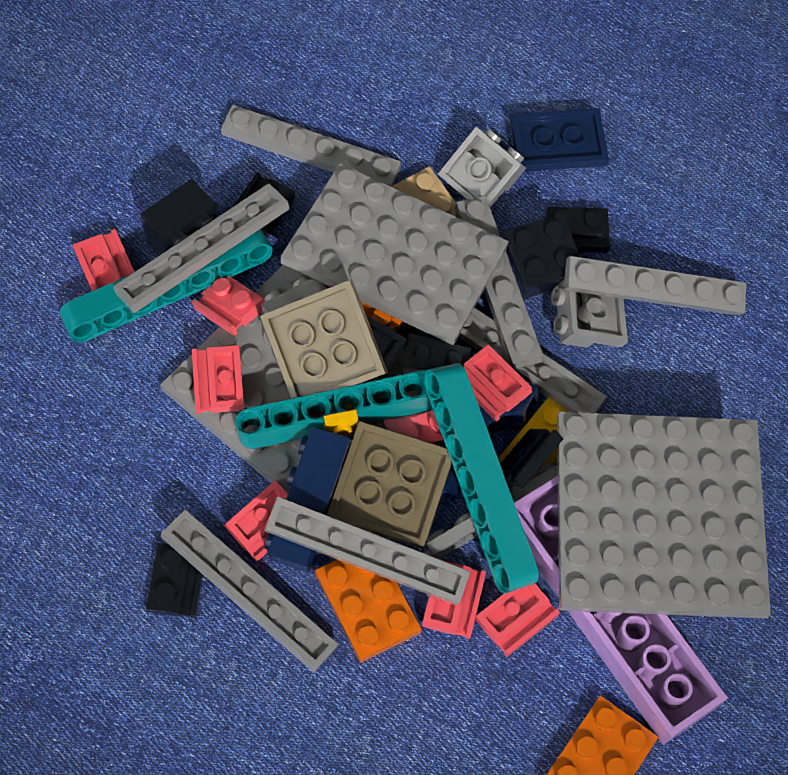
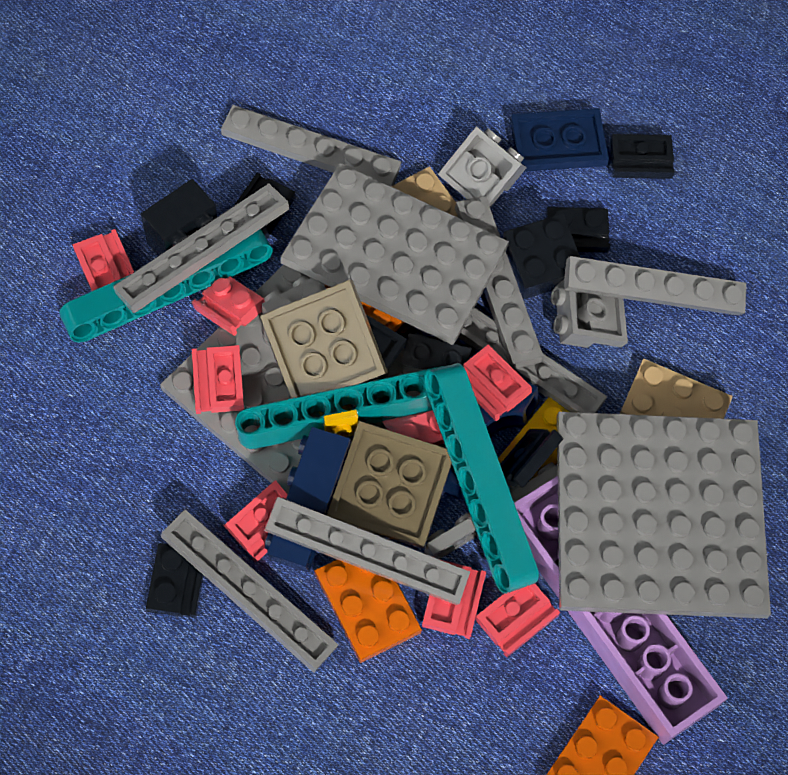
(642, 156): none -> black plate
(668, 393): none -> tan plate

